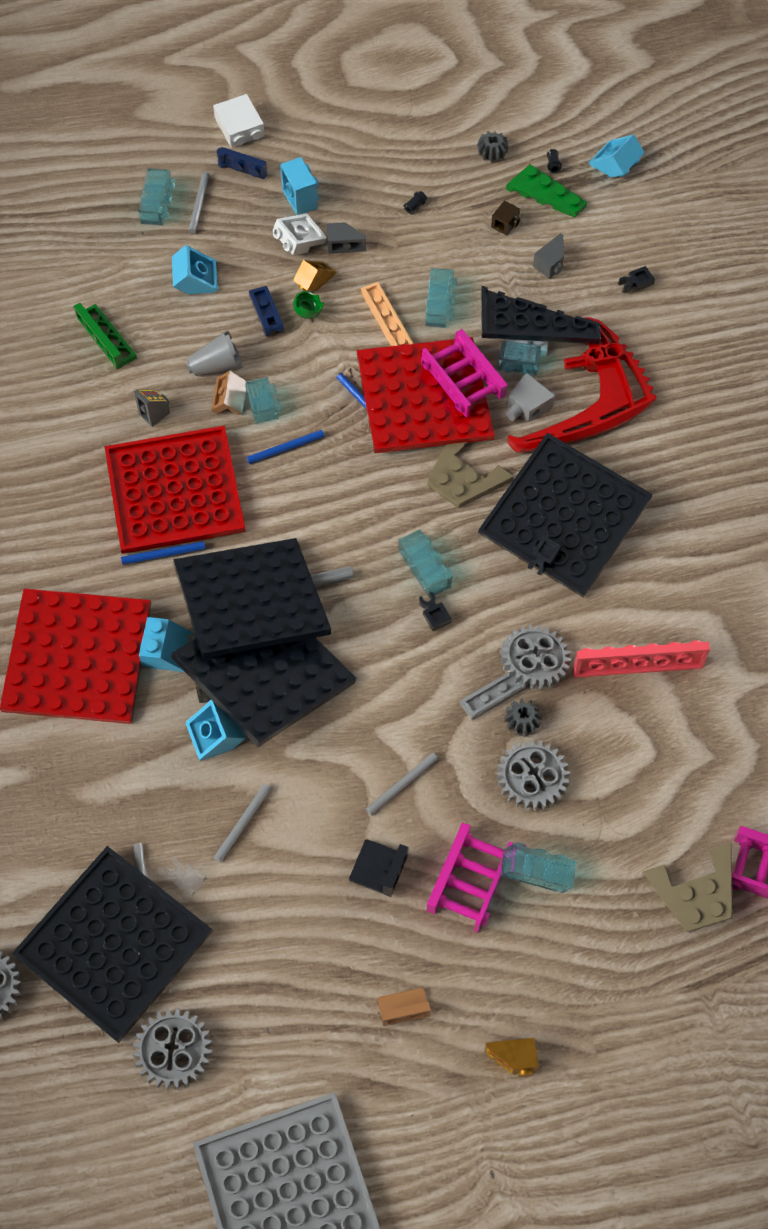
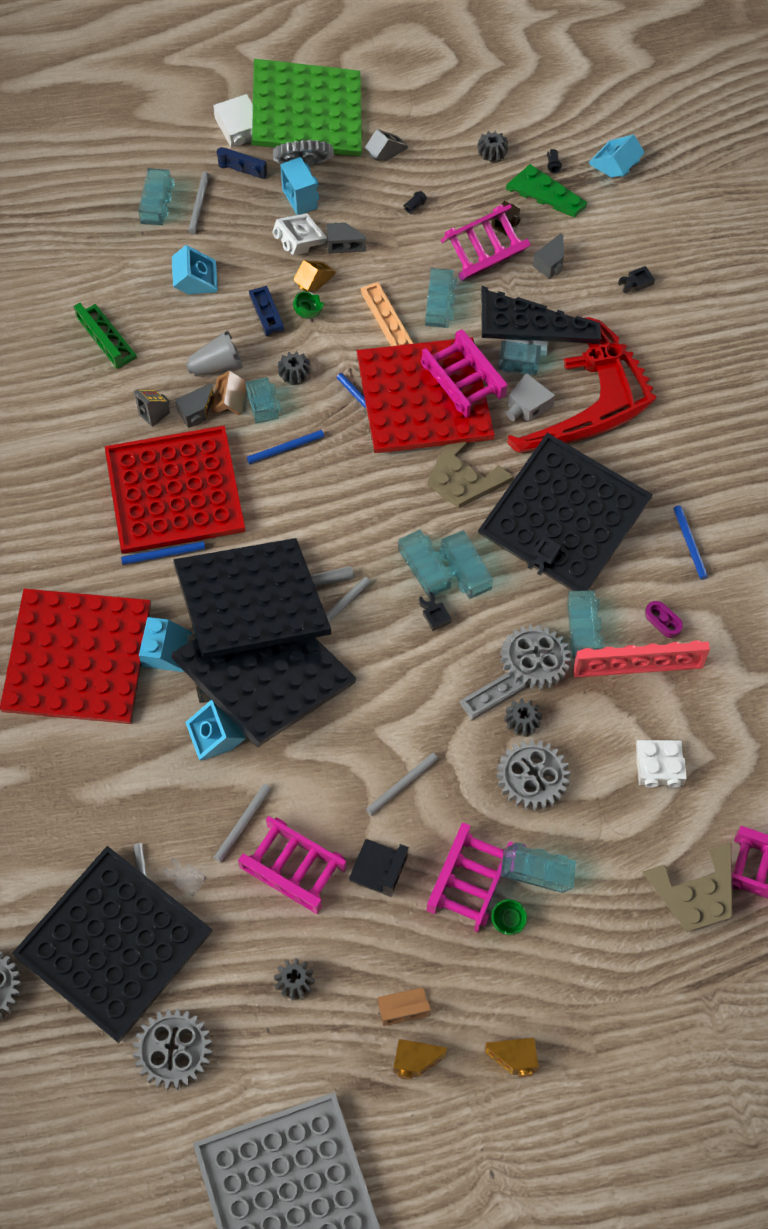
(195, 405): none -> dark grey slope
(291, 887): none -> dark pink fence
(294, 367): none -> dark grey gear
(302, 983): none -> dark grey gear
(306, 104): none -> bright green plate
(310, 151): none -> light grey gear
(347, 598): none -> light grey bar
(385, 145): none -> dark grey slope
(416, 1058): none -> pearl gold slope
(466, 564): none -> clear light blue brick
(485, 261): none -> dark pink fence
(509, 917): none -> green hair
(583, 621): none -> clear light blue brick
(660, 763): none -> white plate
(665, 619): none -> magenta plate
(690, 542): none -> blue bar

